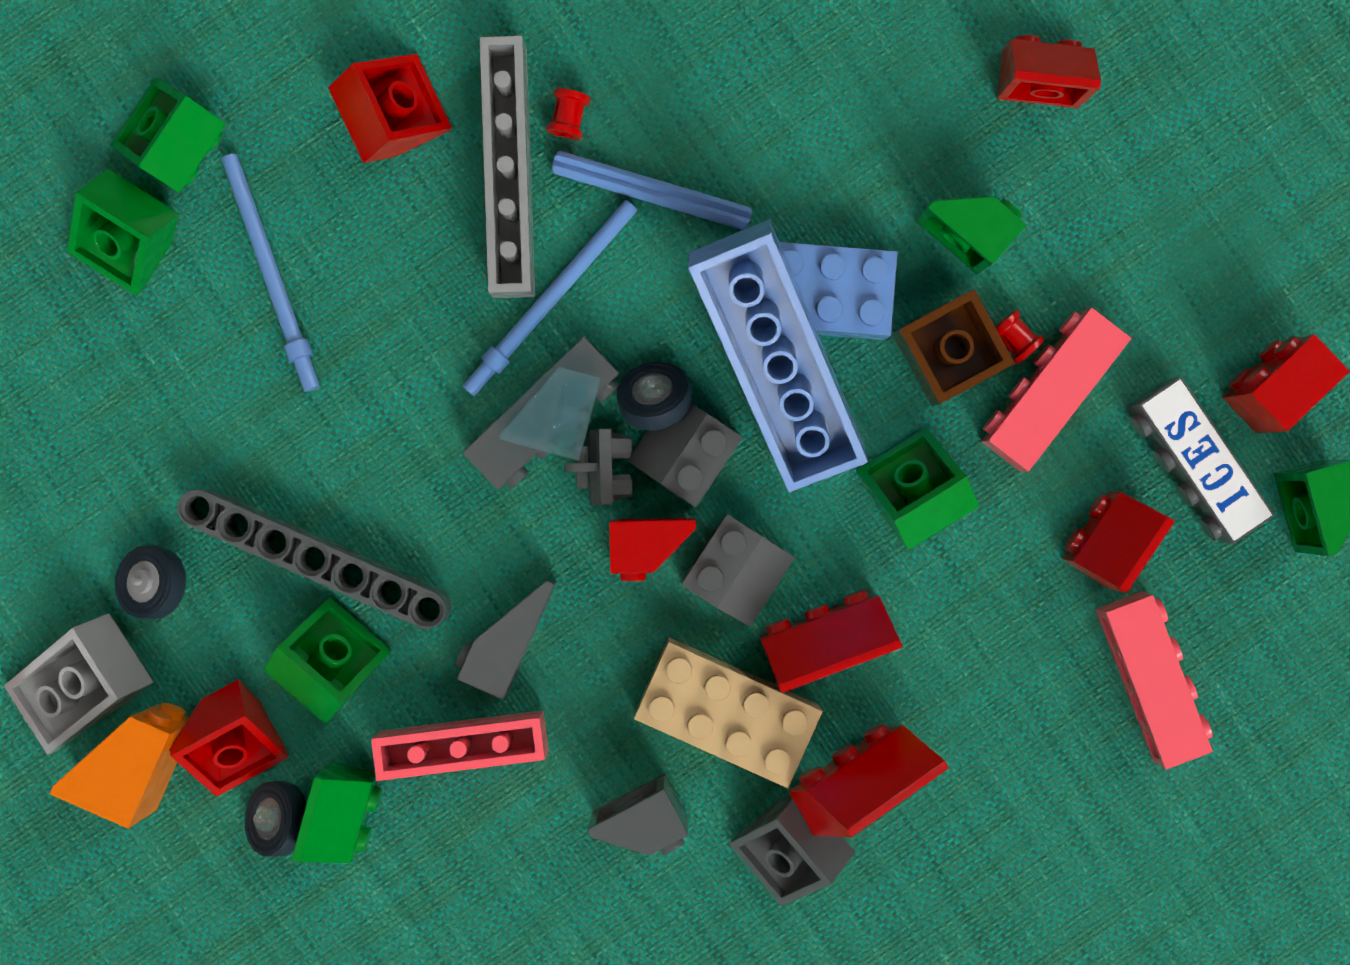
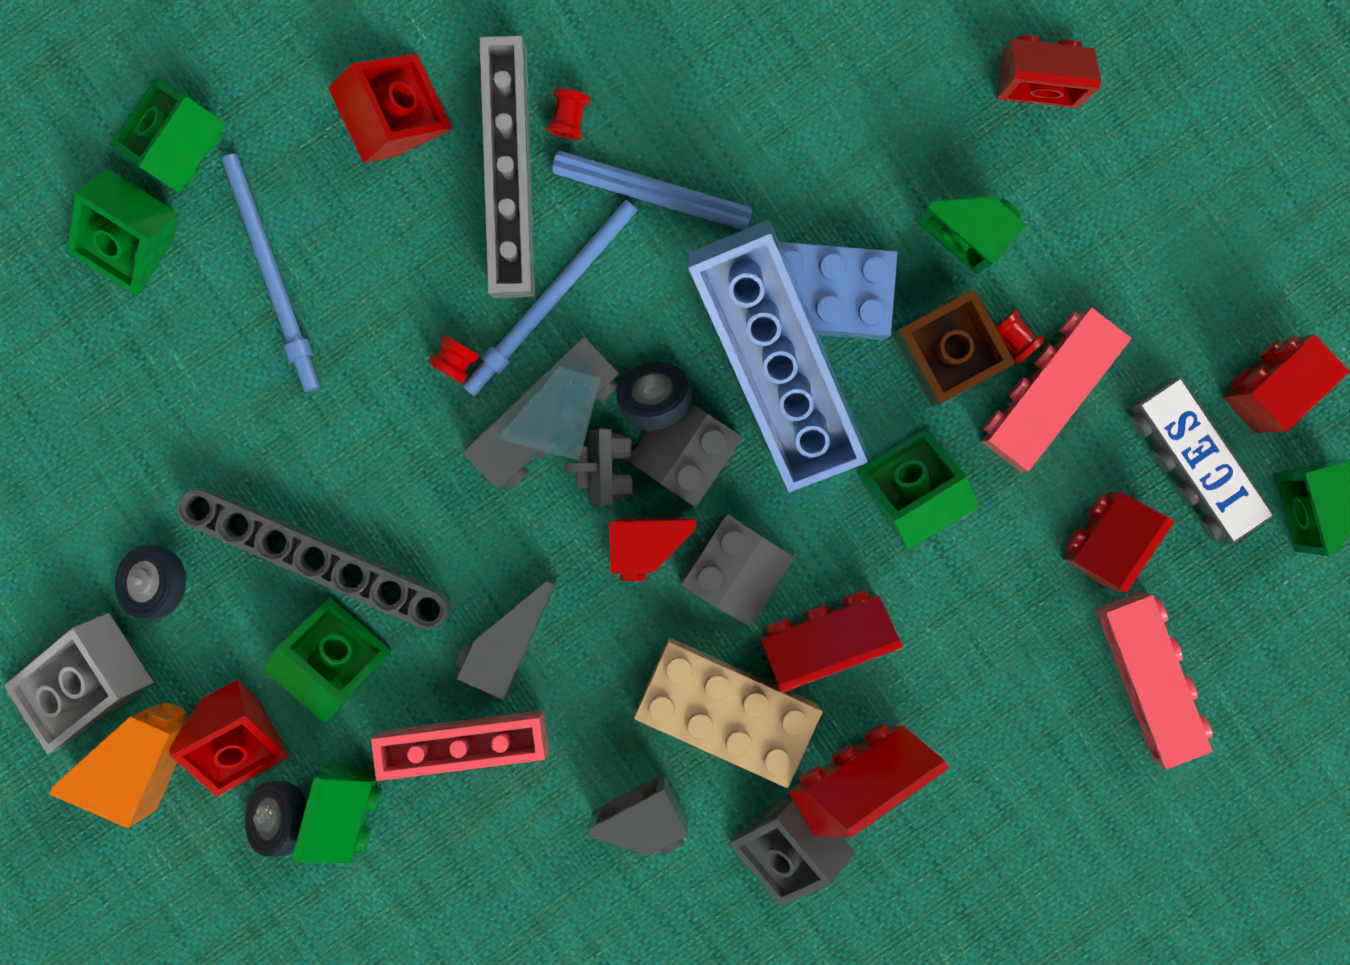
(453, 359): none -> red wheel

